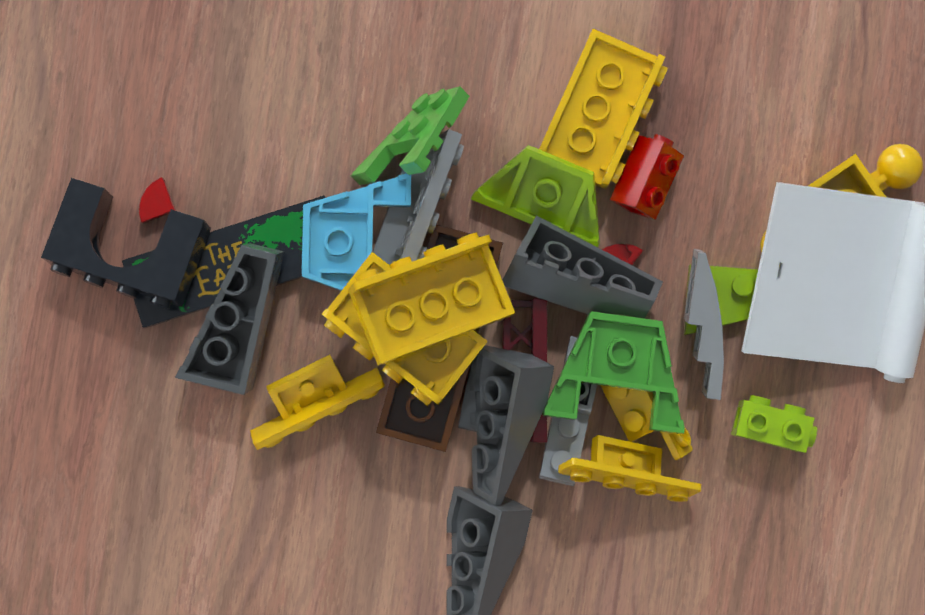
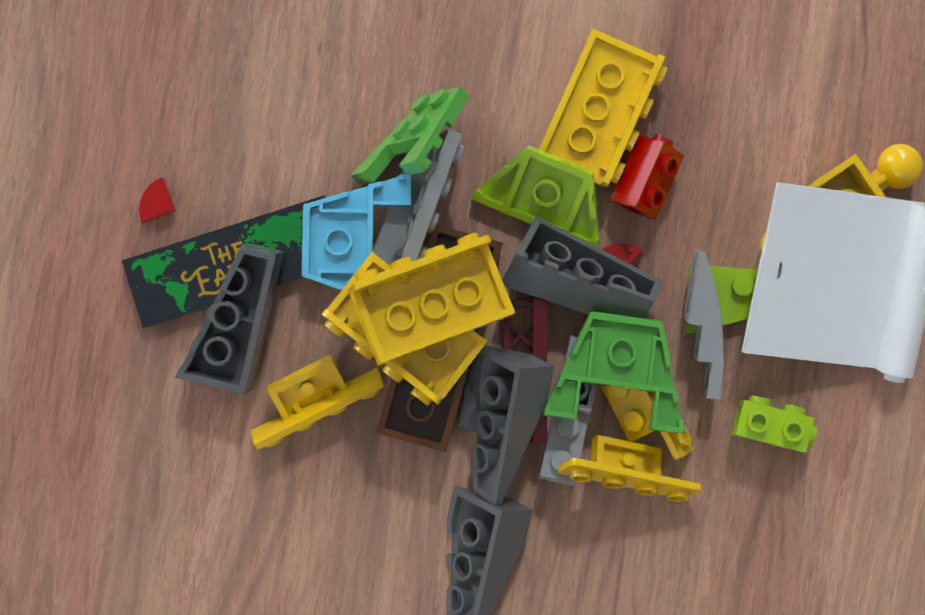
(162, 276): black arch -> none

